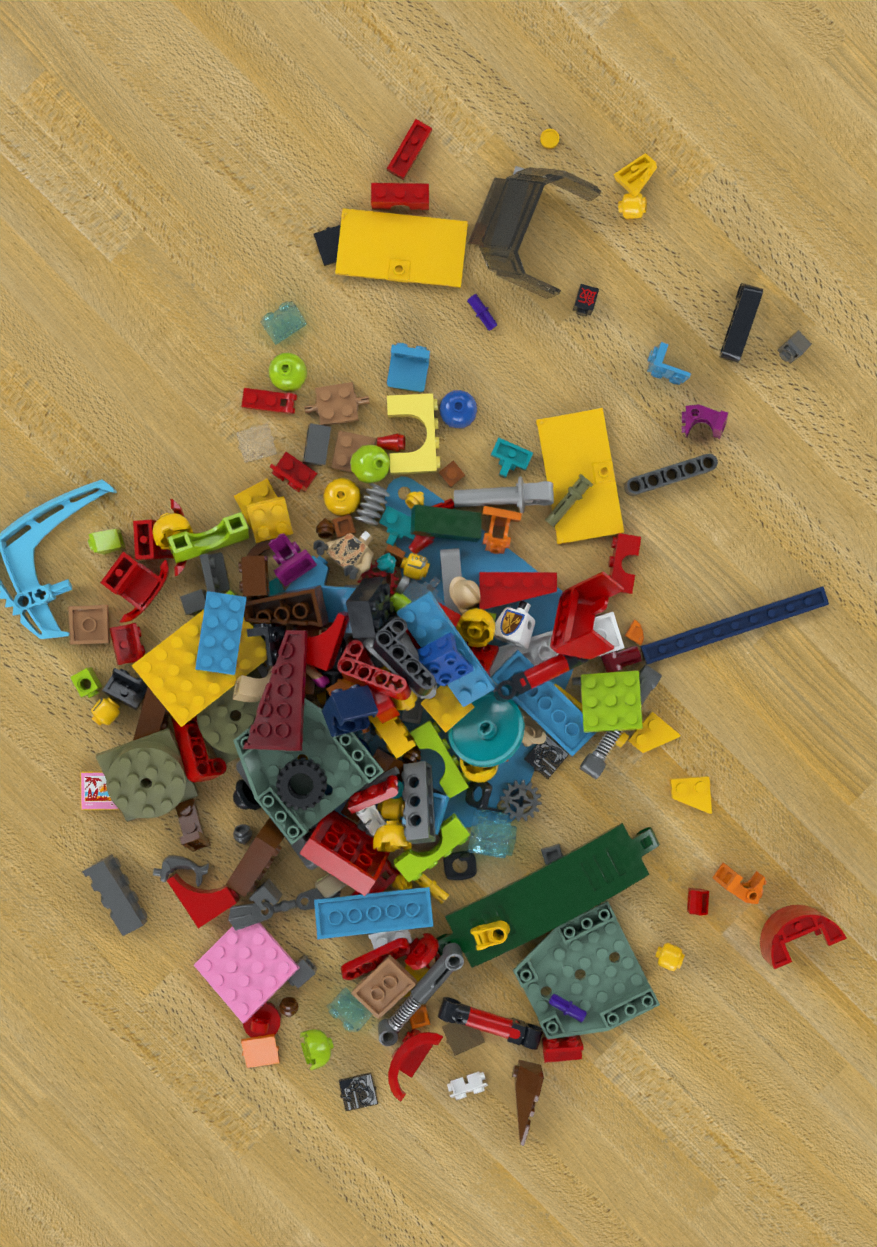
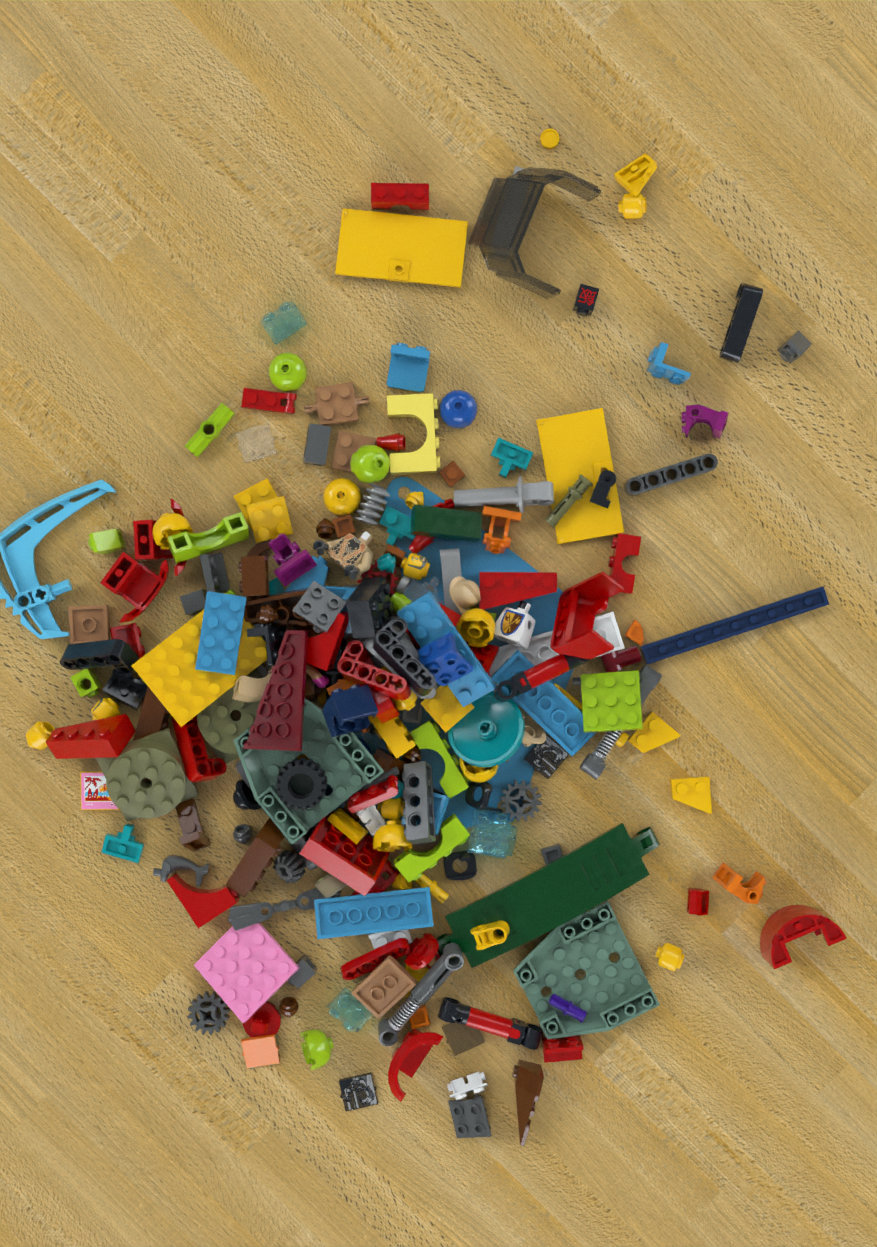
(39, 734): none -> yellow head
(92, 739): none -> red wedge
(100, 654): none -> black beam
(116, 894): dark grey wedge -> none
(123, 845): none -> teal hinge
(201, 440): none -> lime piece
(201, 1007): none -> dark grey gear
(266, 892): dark grey hinge -> none
(267, 614): none -> reddish brown plate
(289, 866): none -> dark grey gear
(294, 471): red bracket -> none
(319, 607): none -> dark grey hinge
(328, 244): black piece -> none
(347, 825): none -> yellow tile
(409, 149): red plate -> none
(470, 1117): none -> dark grey hinge
(482, 312): dark purple axle -> none
(605, 481): none -> black leg

